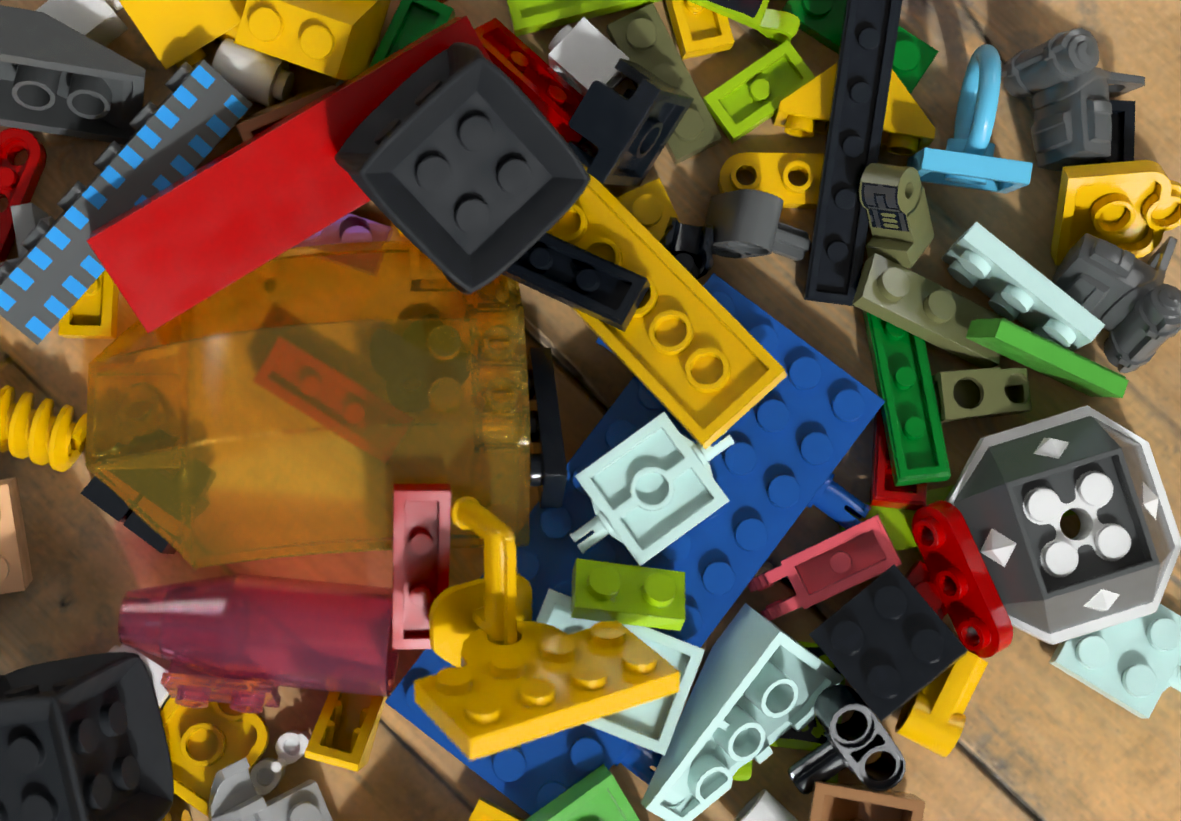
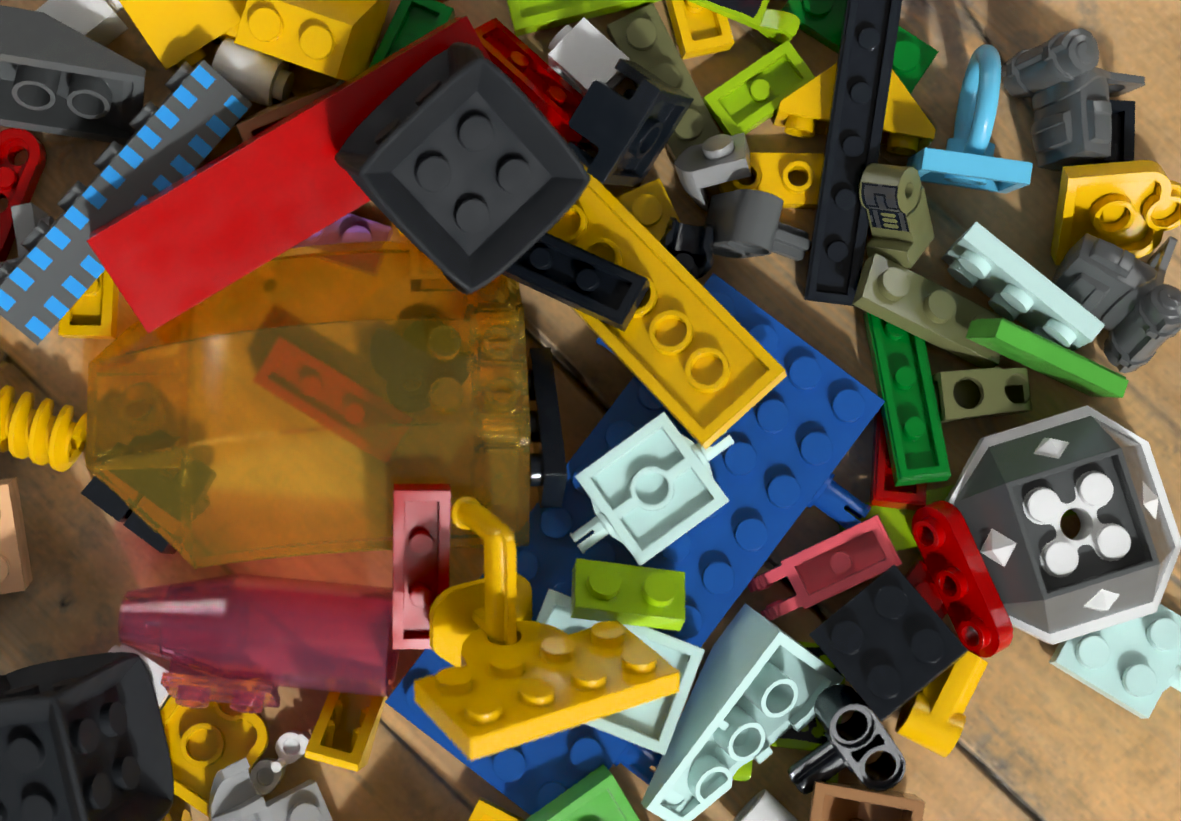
(712, 163): none -> light grey plate

